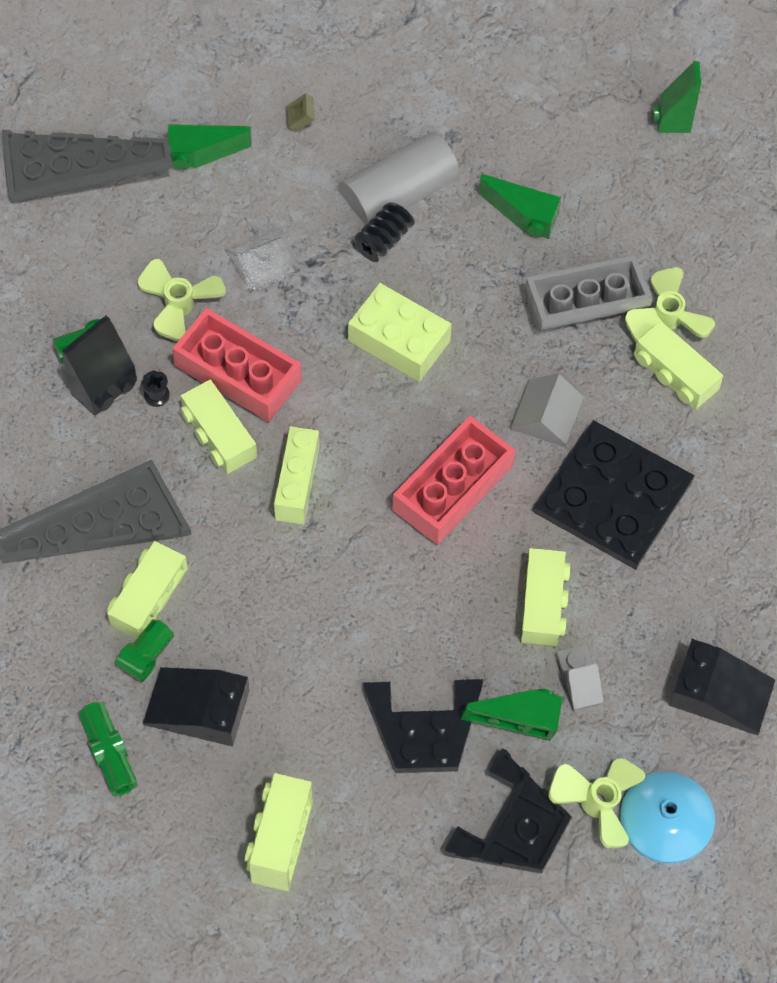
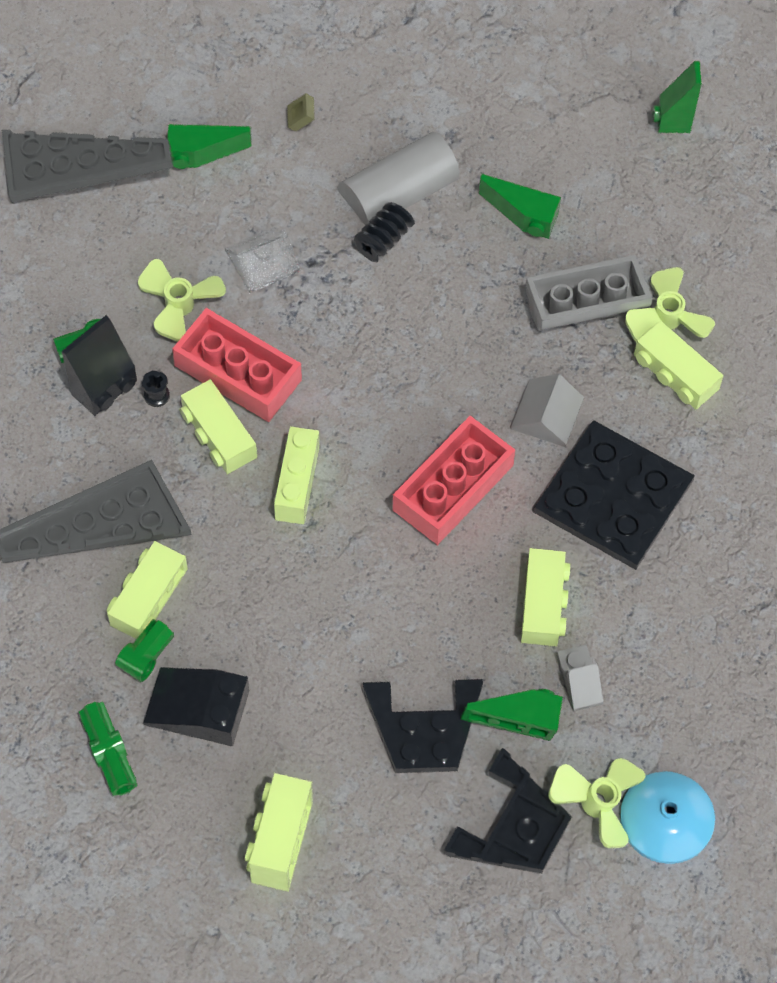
(399, 332): yellowish green brick -> none
(722, 688): black slope -> none

